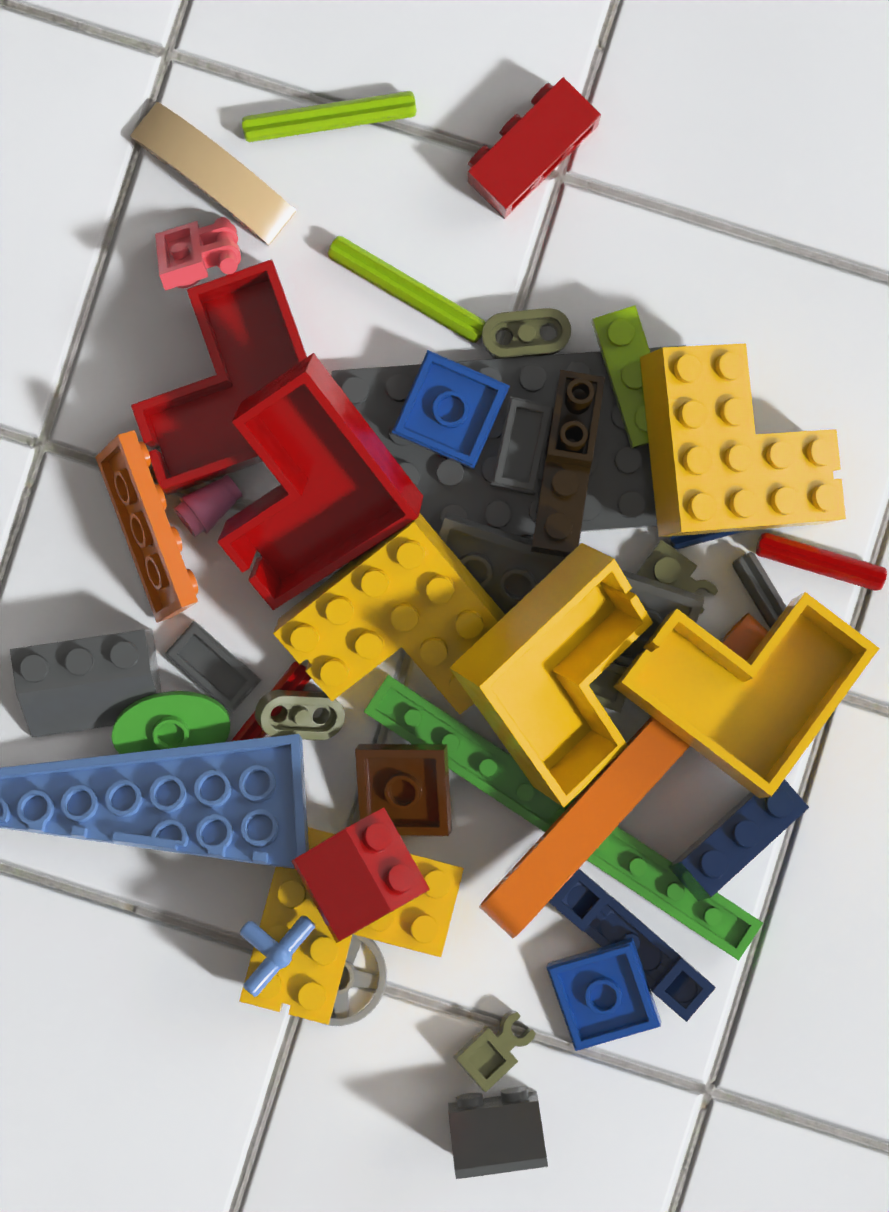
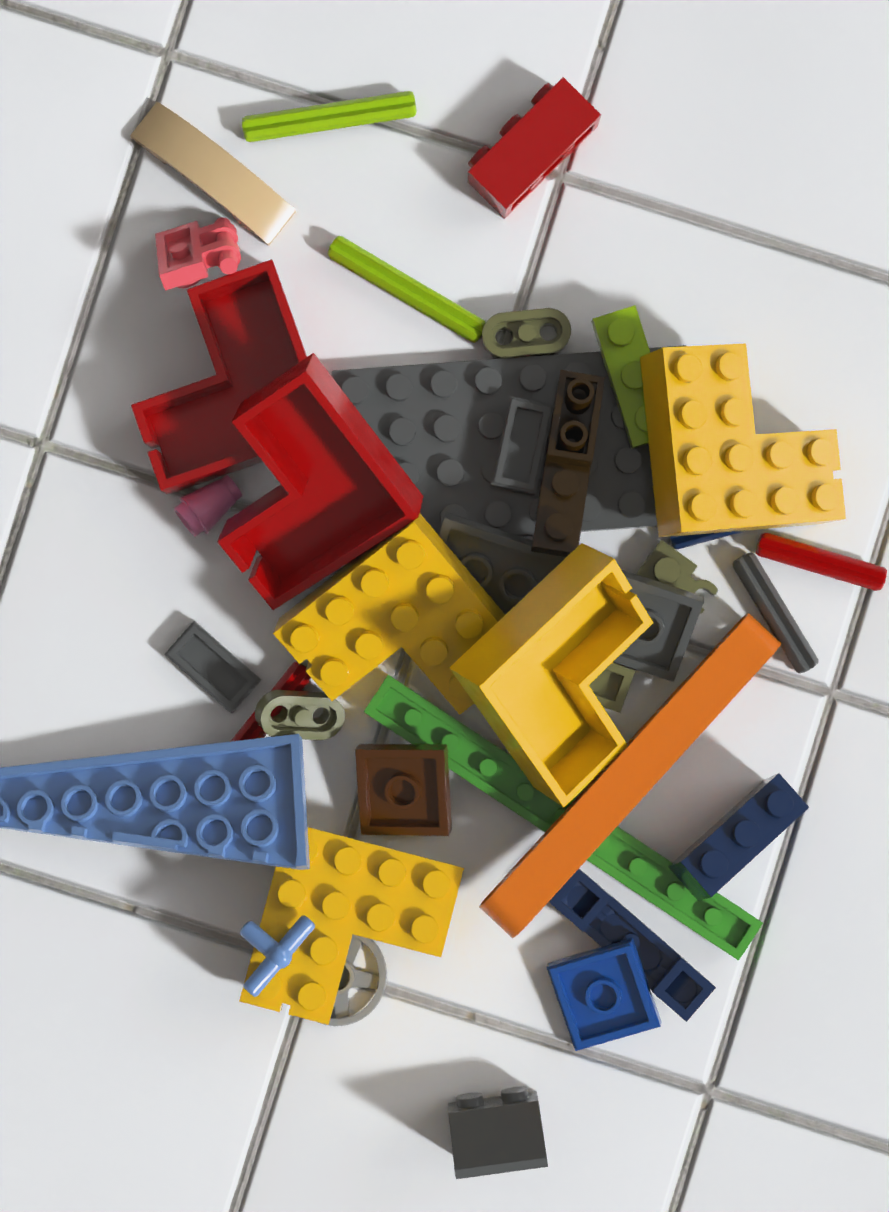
(84, 680): dark grey slope -> none
(146, 527): orange plate -> none
(170, 721): bright green piece -> none
(360, 875): red slope -> none
(450, 409): blue tile -> none
(488, 1054): olive plate -> none
(755, 712): yellow piece -> none

